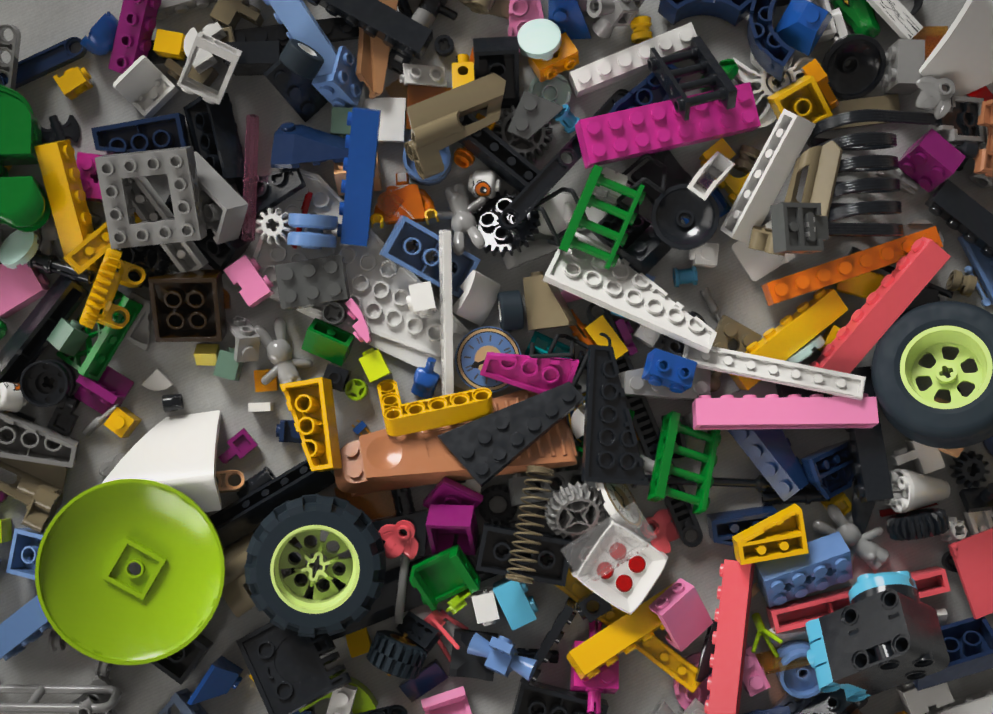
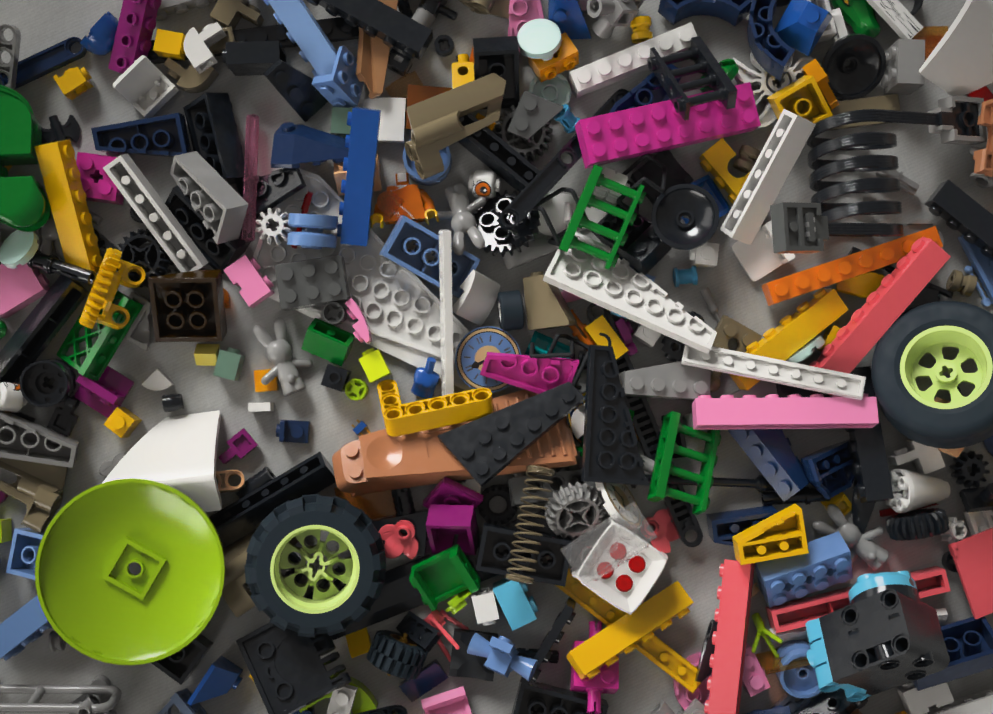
(68, 336): sand green brick -> none
(91, 248): yellow plate -> none
(97, 422): light grey piece -> none
(103, 668): light grey bush -> none
(185, 194): light grey brick -> none
(217, 48): white window -> none
(246, 341): light grey bracket -> none
(301, 59): black wheel -> none
(315, 420): yellow wedge -> none
(401, 592): light grey bar -> none
(422, 299): white brick -> none
(423, 75): white hinge -> none
(463, 157): orange plate -> none
(604, 607): black brick -> none
(669, 370): blue brick -> none
(681, 614): bright pink panel -> none
(710, 175): white window -> none
(818, 188): dark tan panel -> none
(930, 160): magenta piece -> none
(933, 95): light grey plate -> none
(969, 149): black piece -> none

